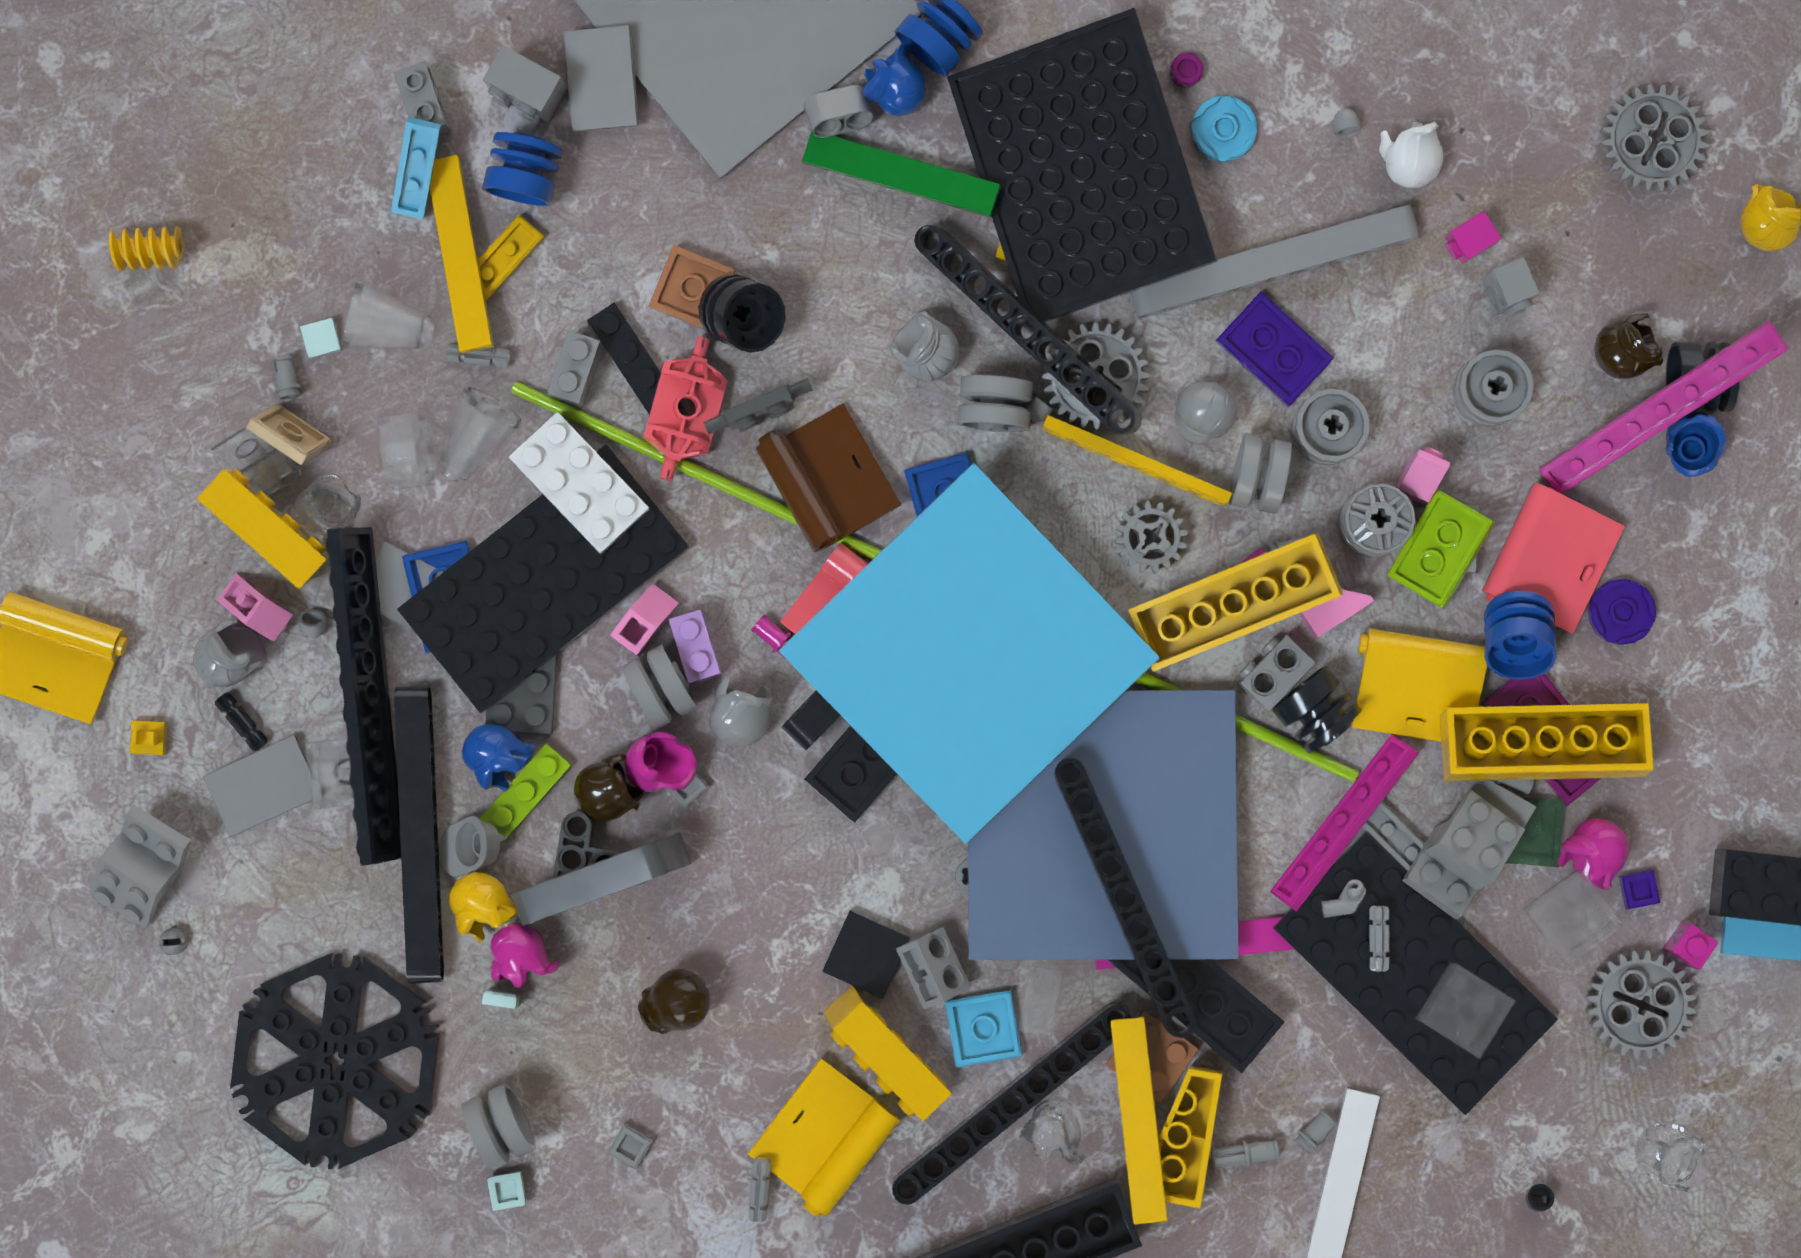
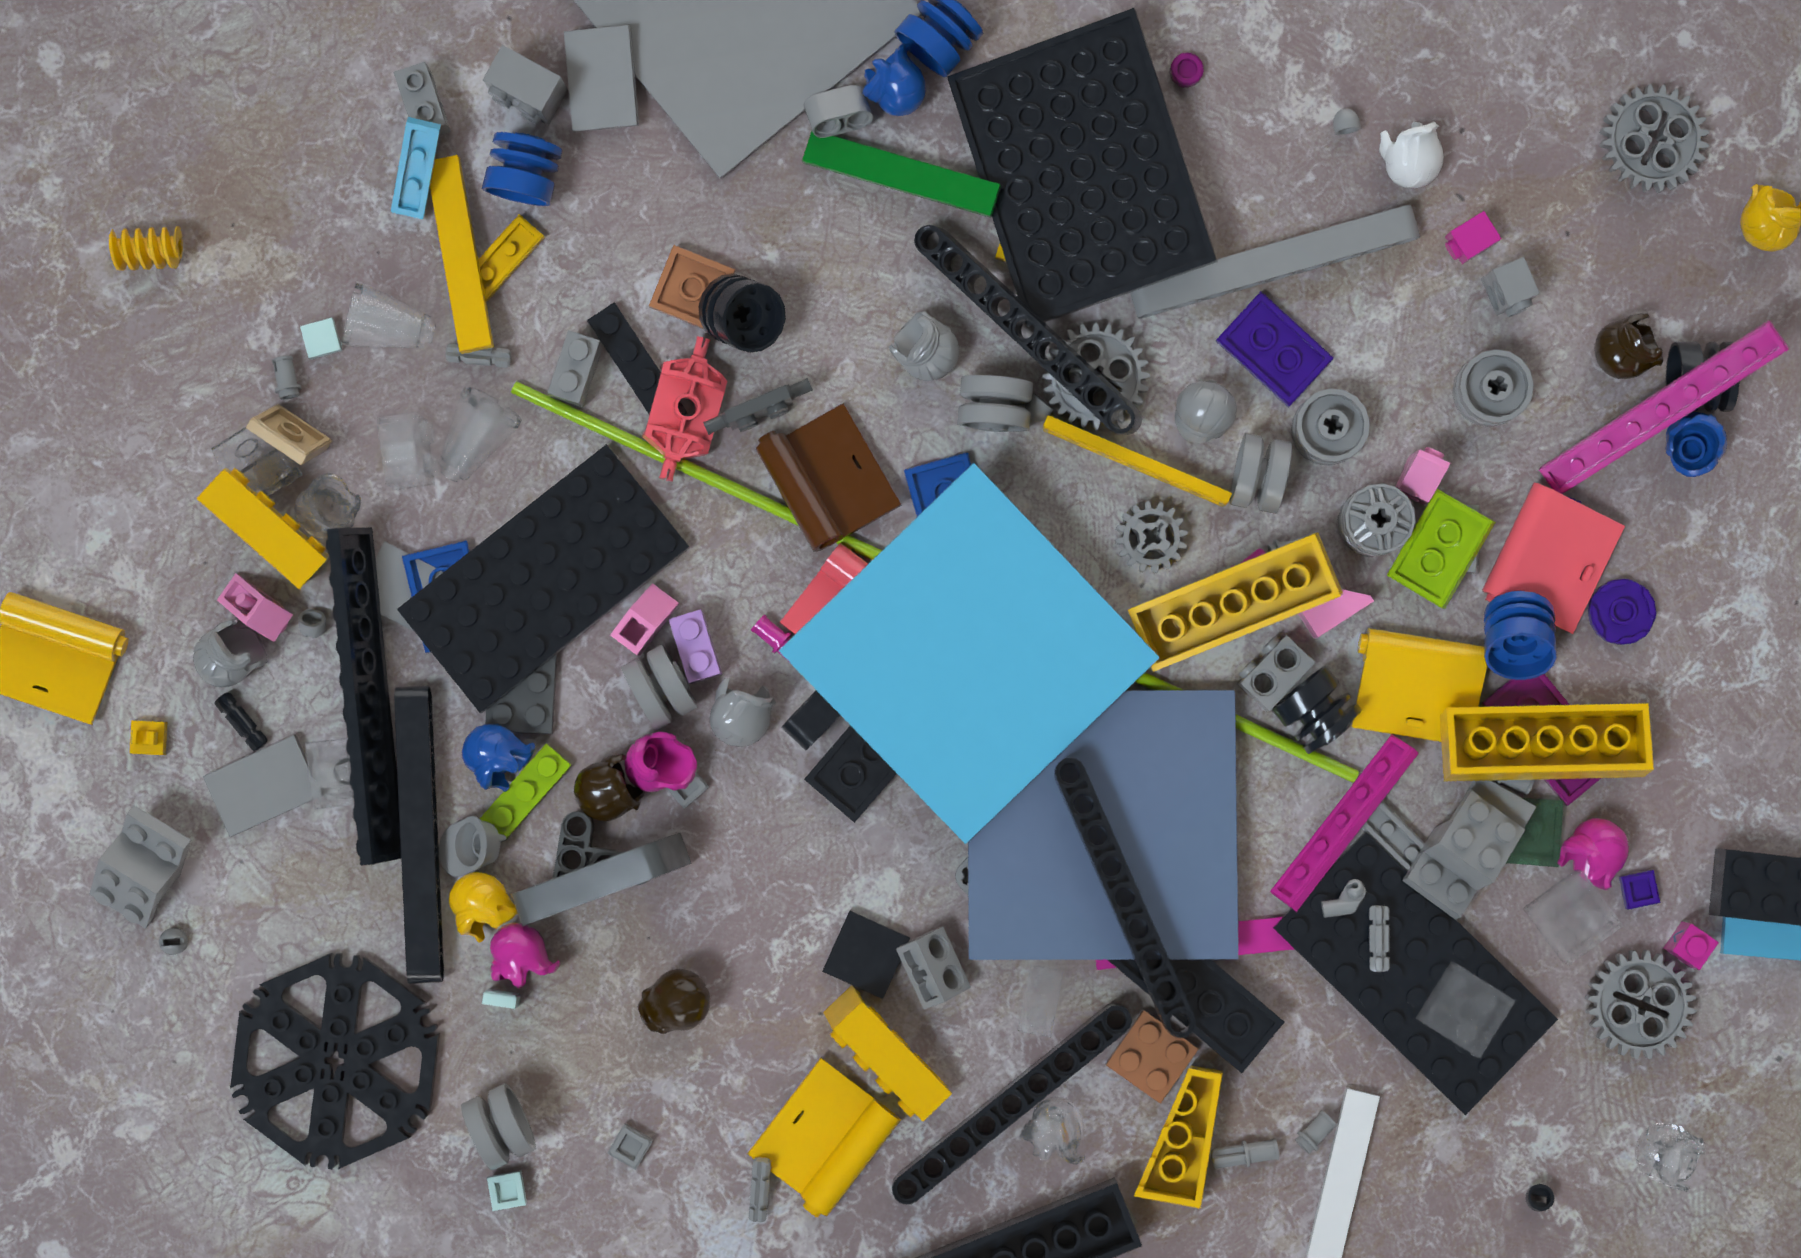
(579, 483): white plate -> none
(983, 1028): medium azure tile -> none
(1139, 1120): yellow tile -> none
(1223, 128): medium azure tile -> none

